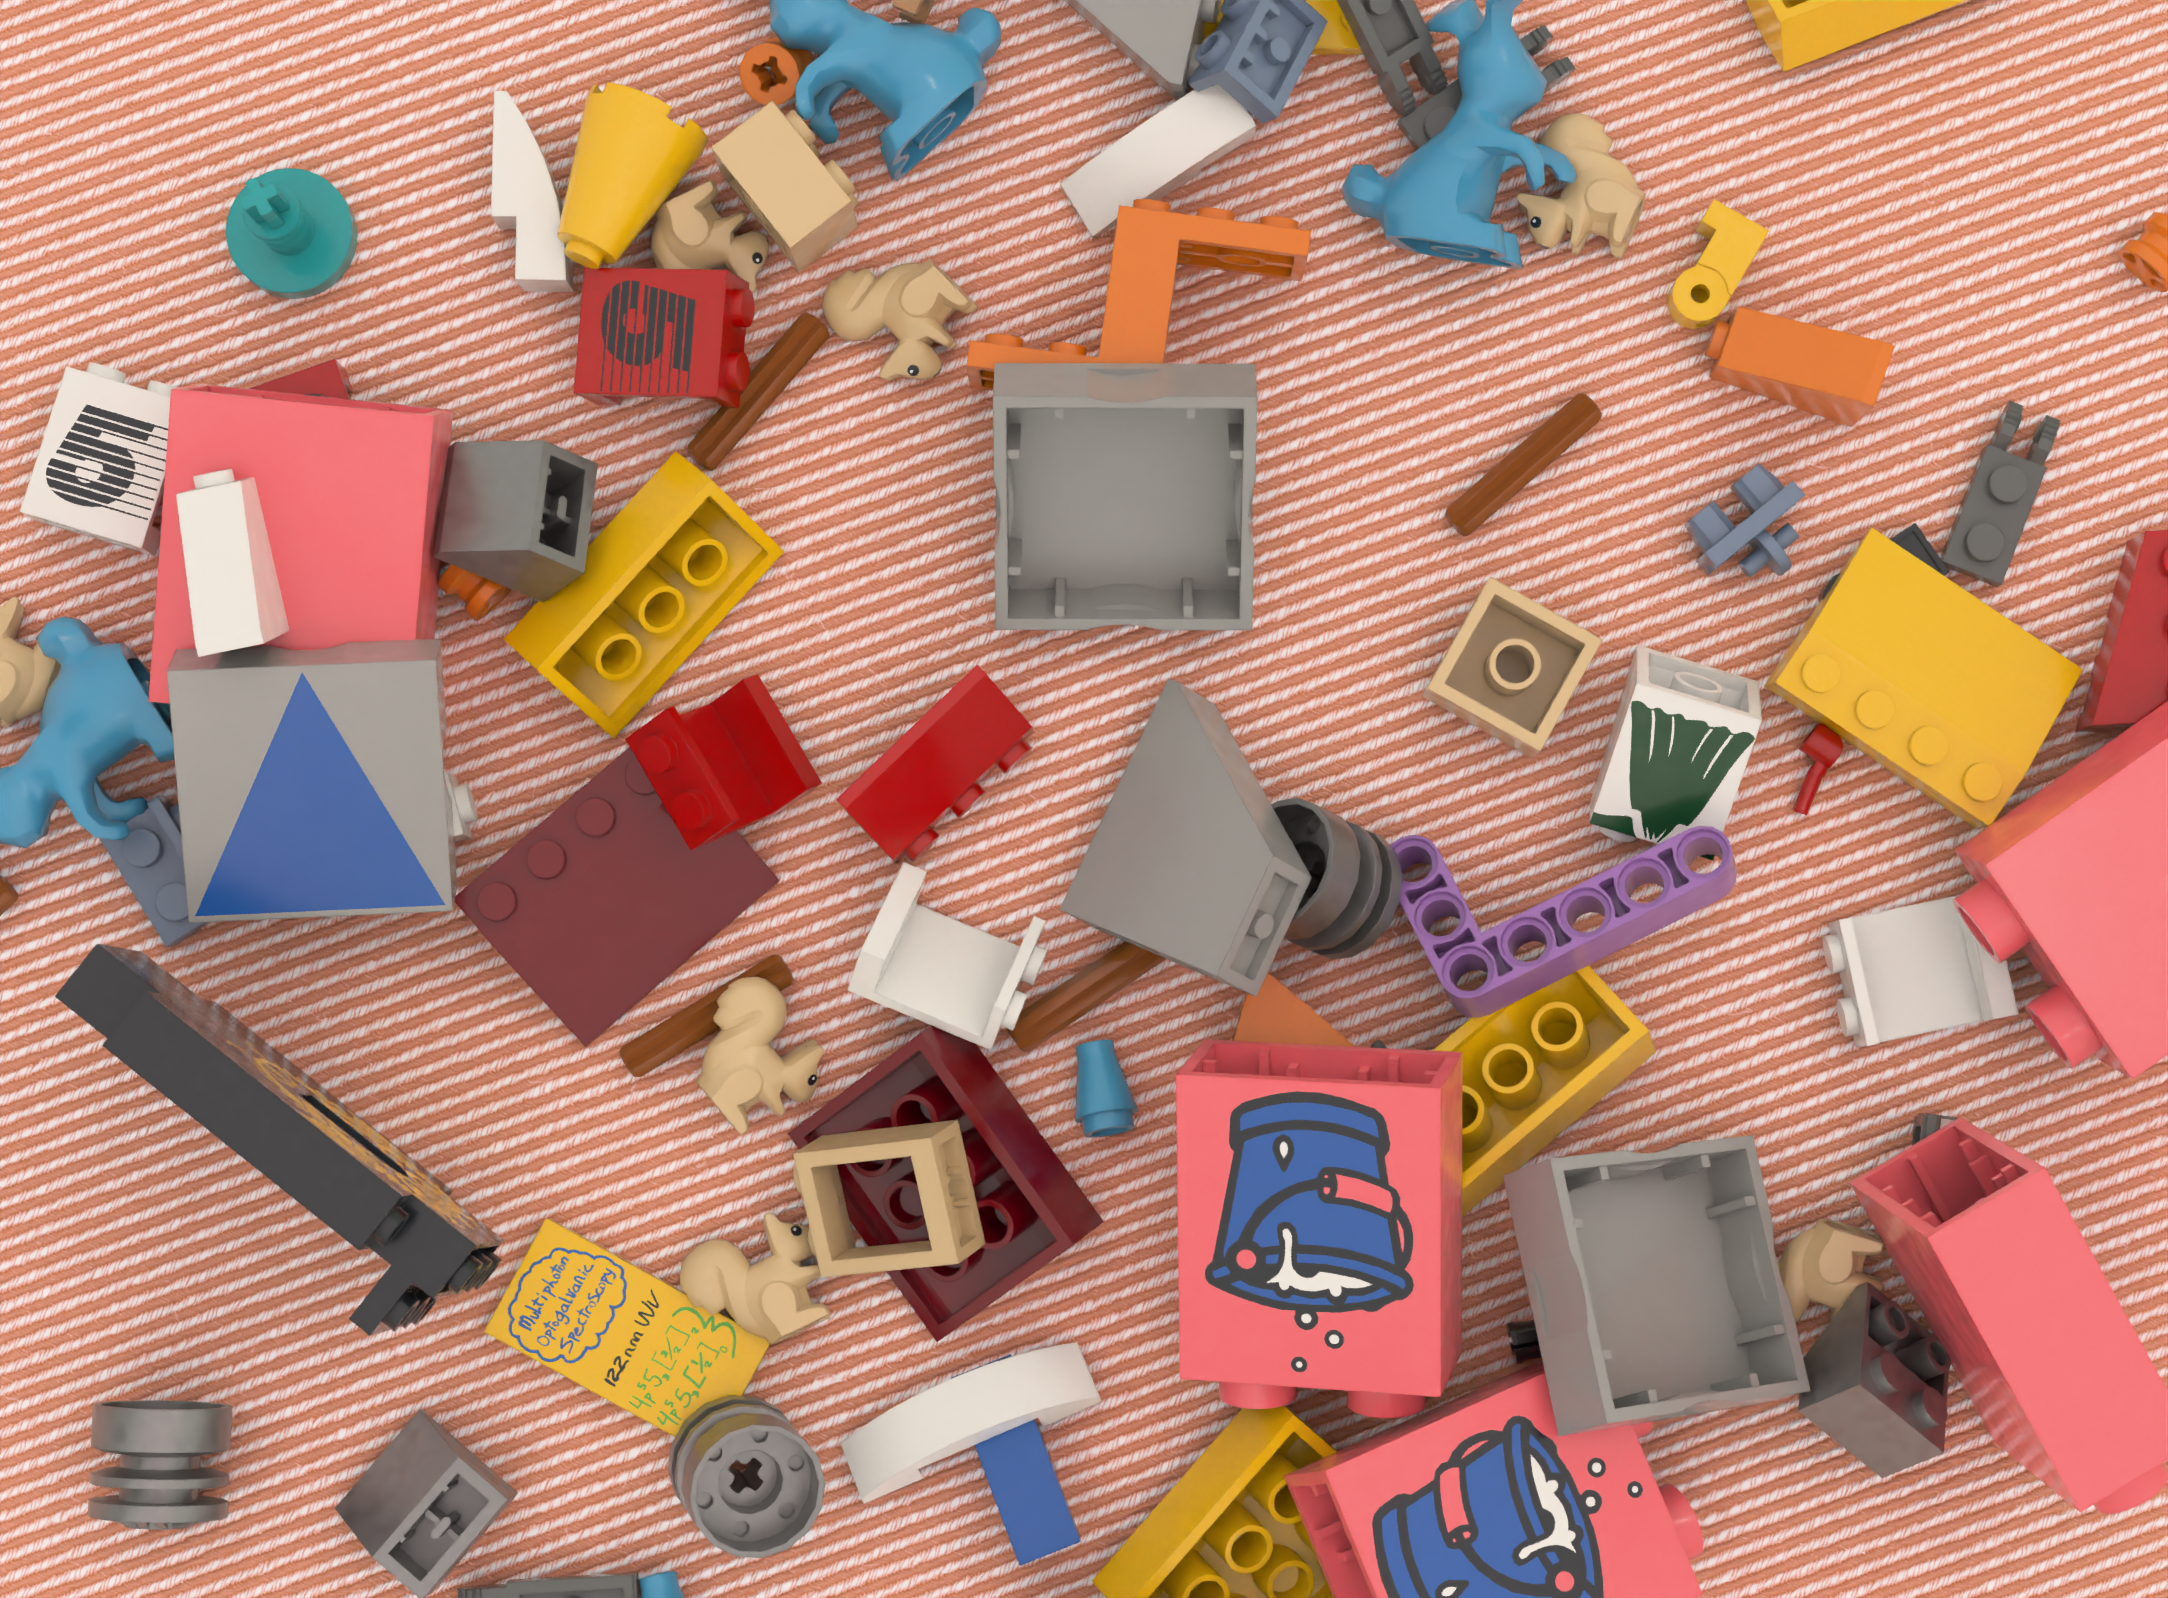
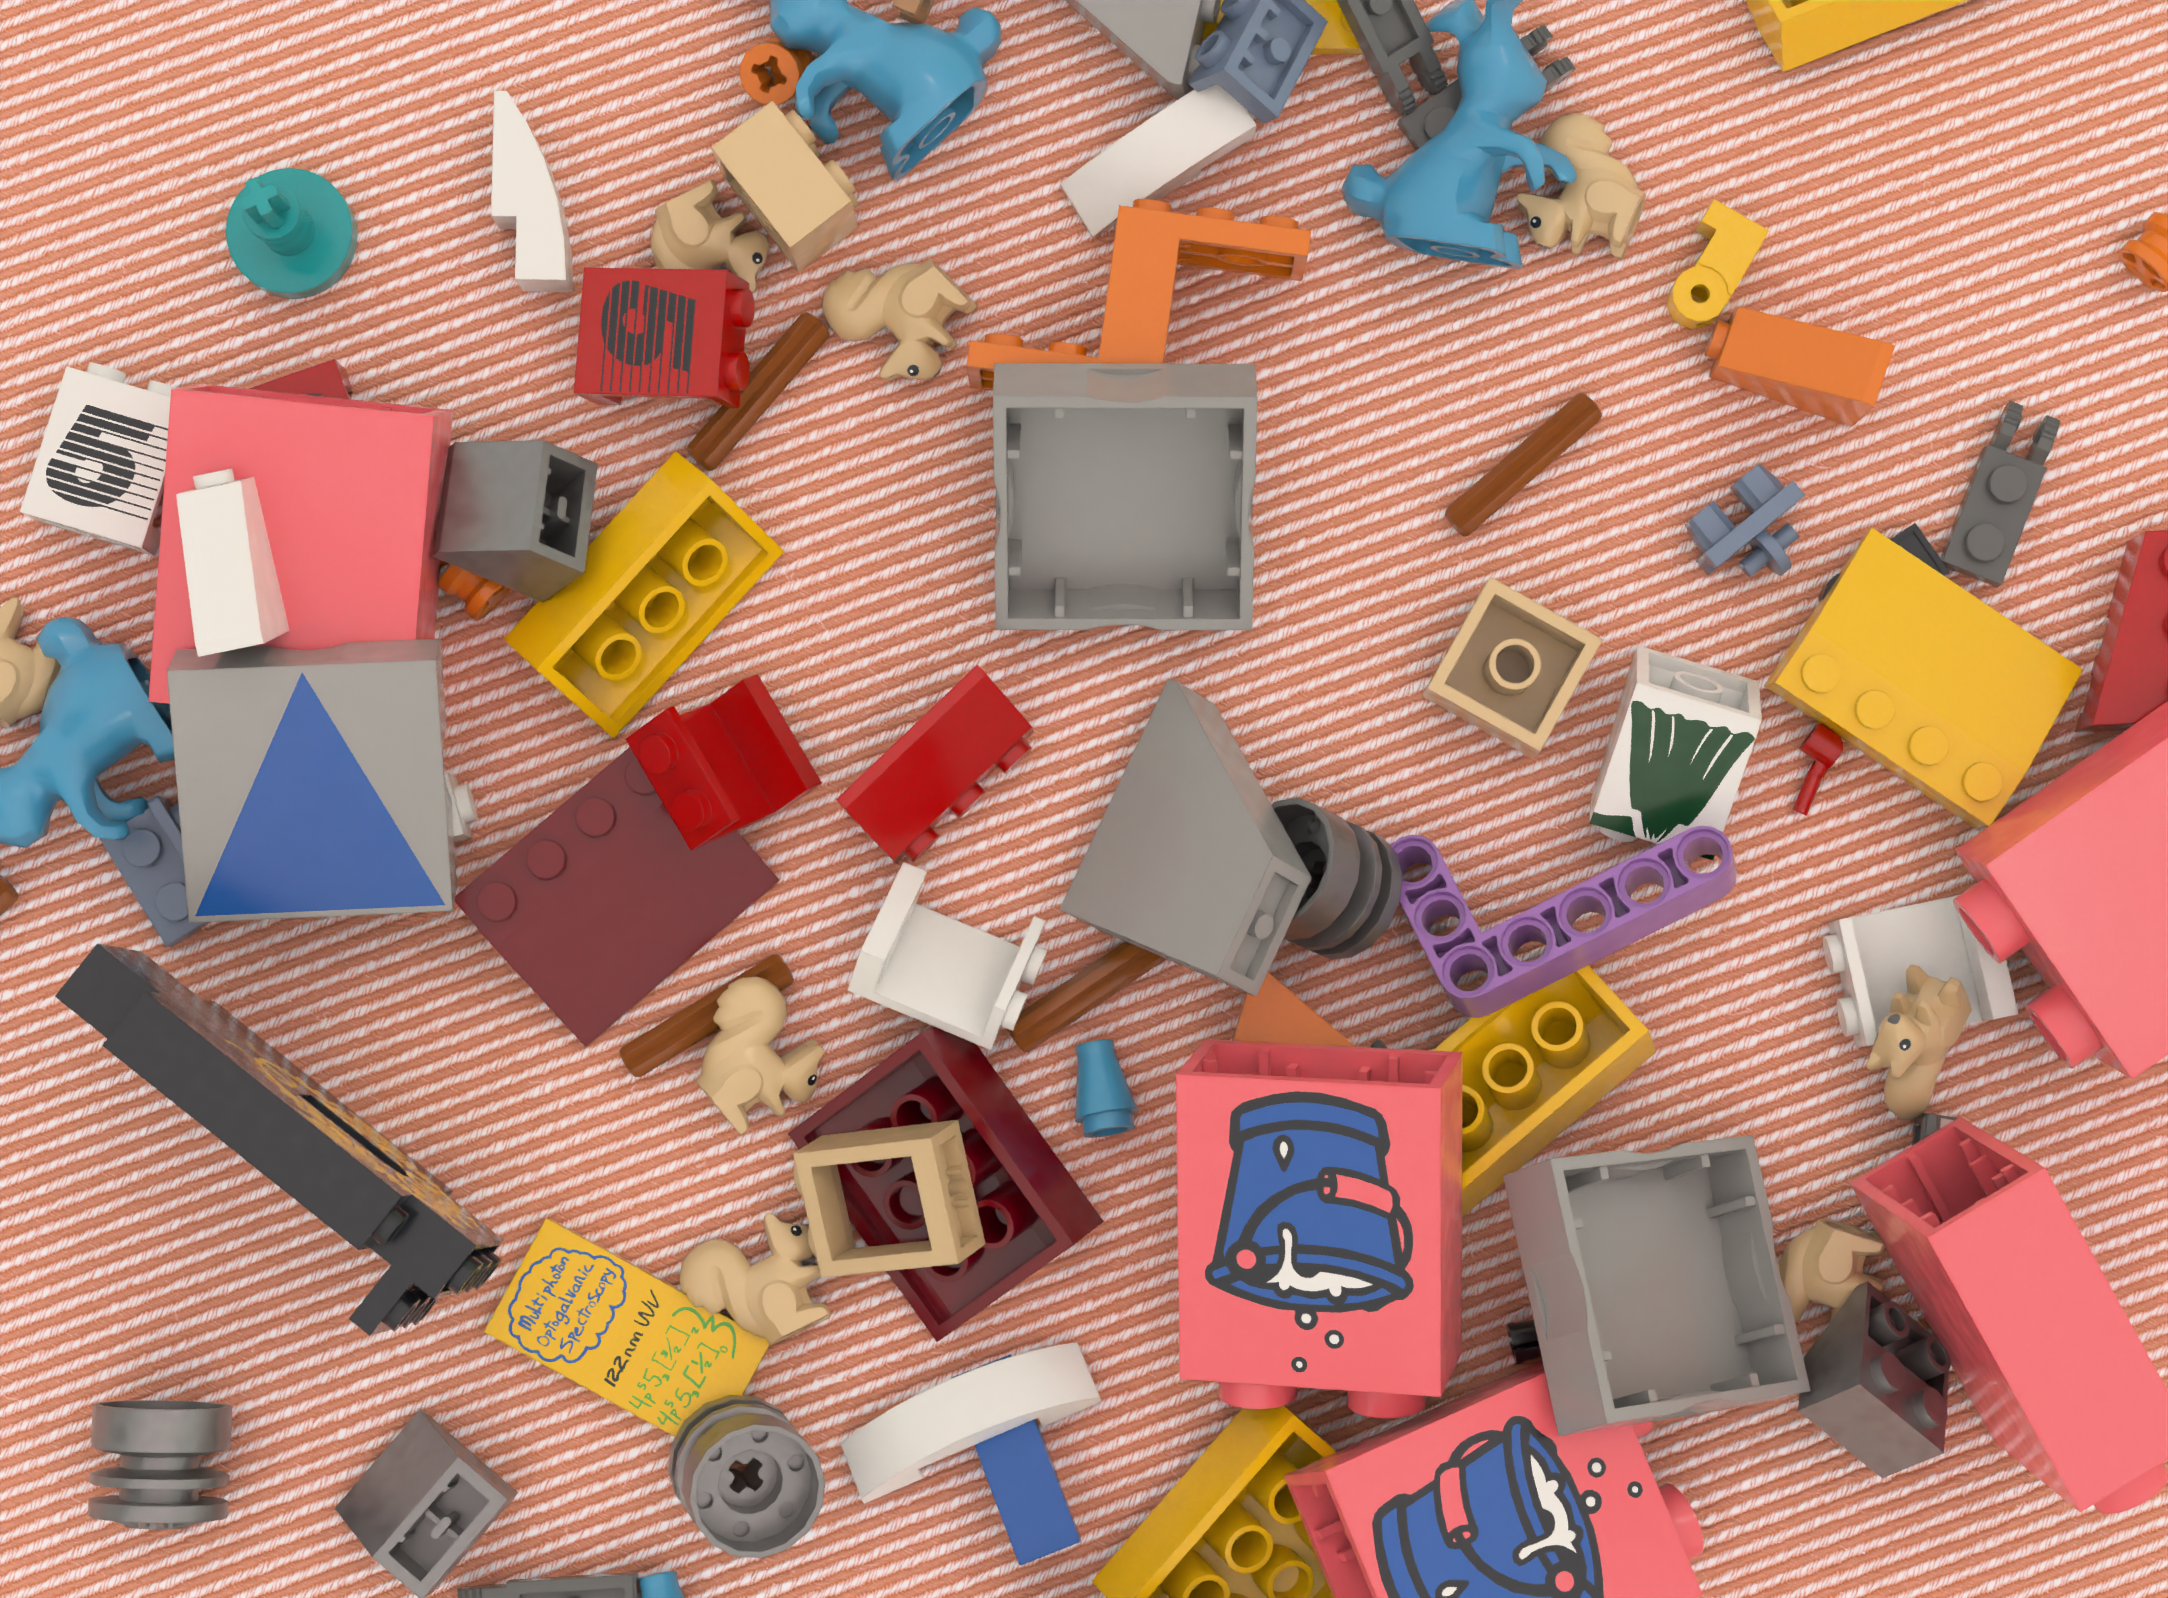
(622, 171): yellow cone -> none
(1917, 1038): none -> tan animal

